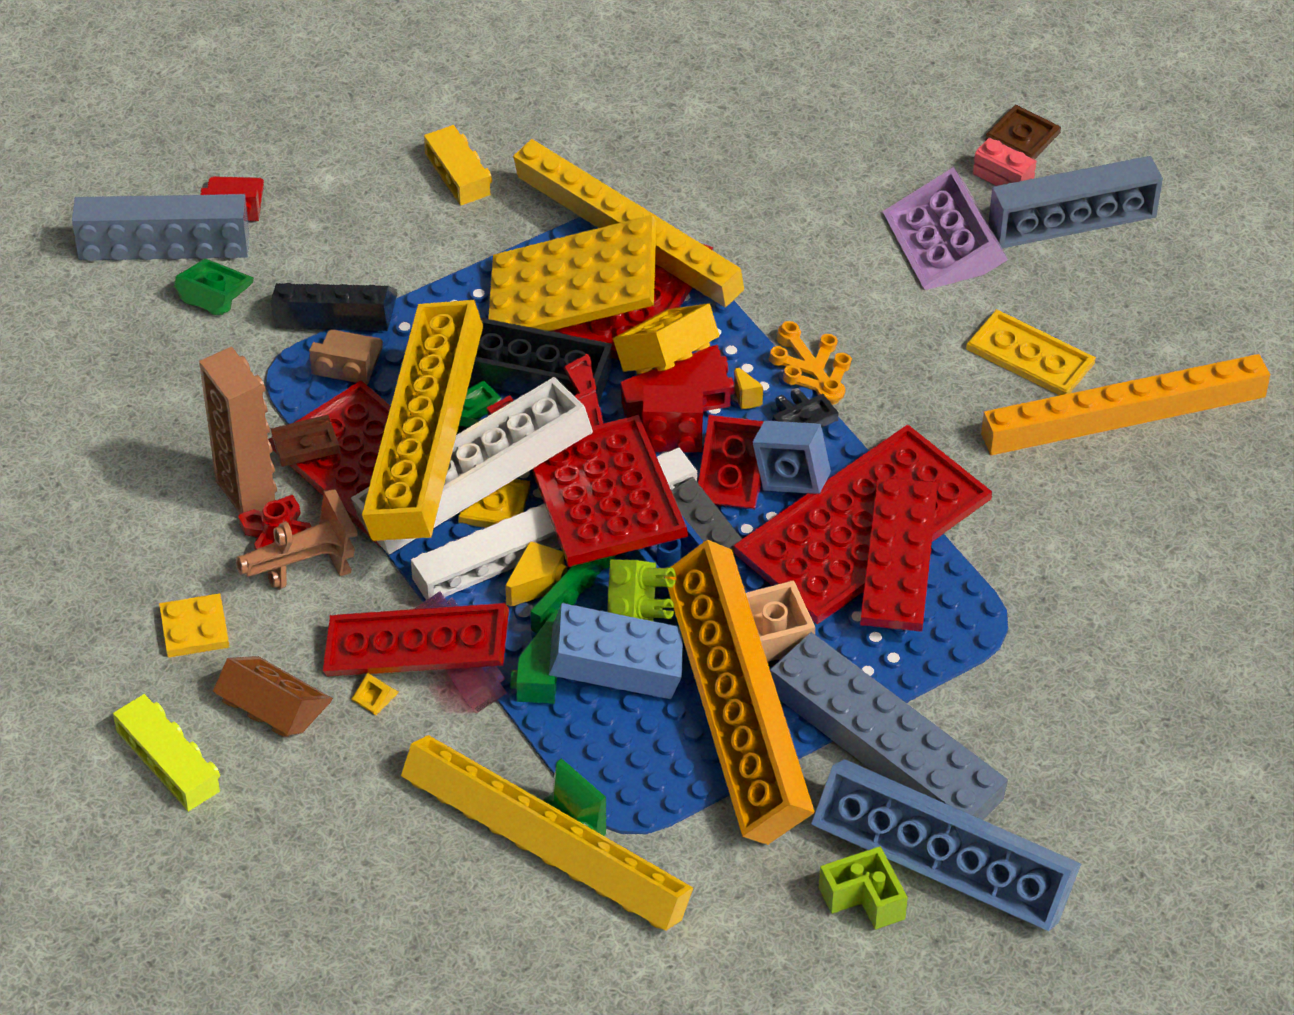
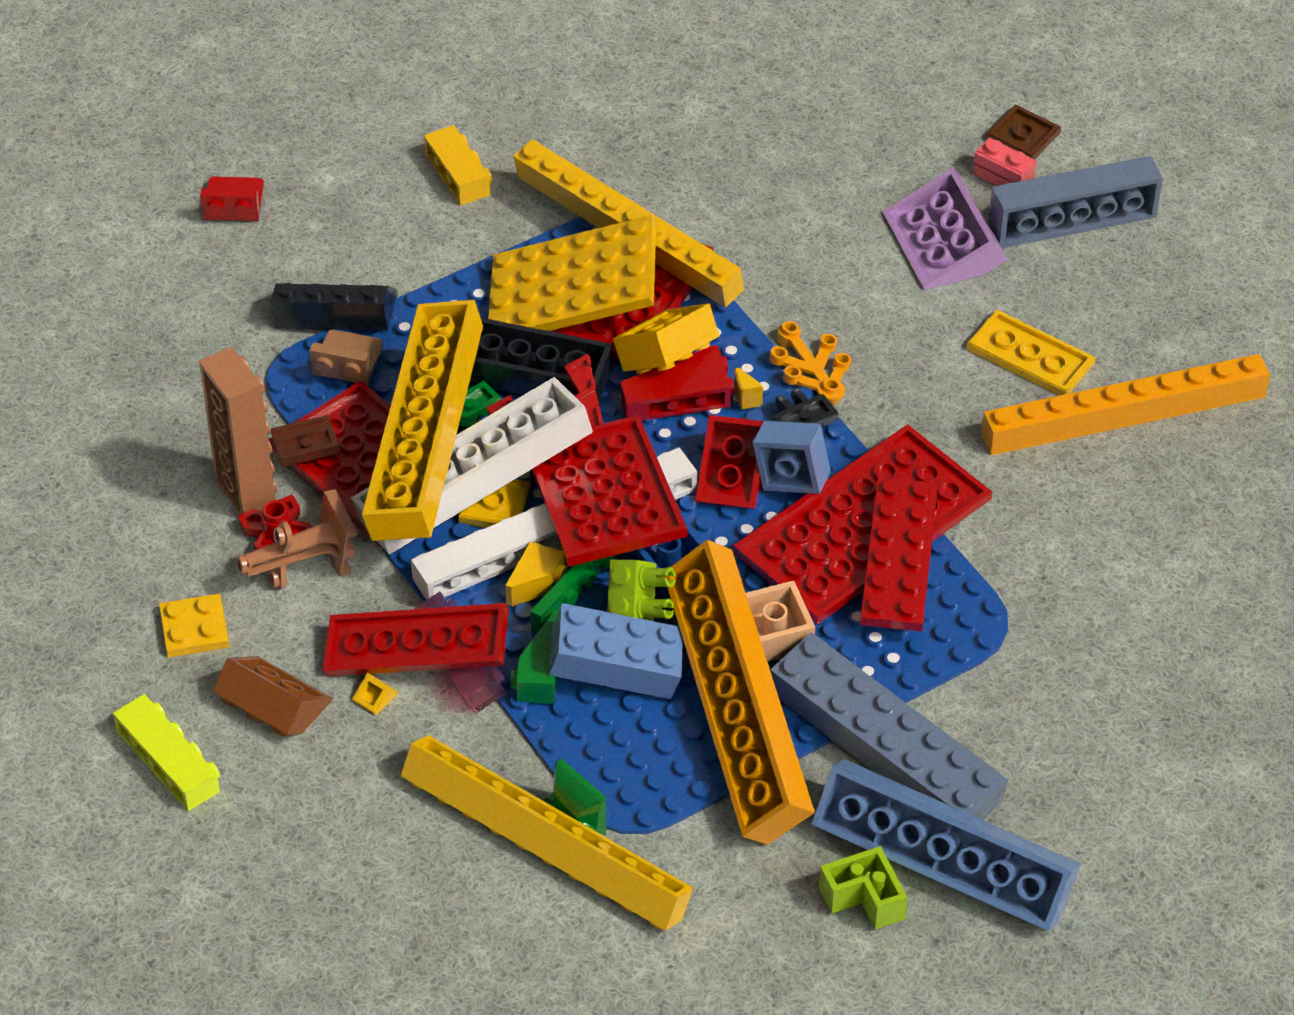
(161, 227): sand blue brick -> none
(211, 286): green slope -> none
(673, 417): red brick -> none
(704, 515): dark grey wing -> none

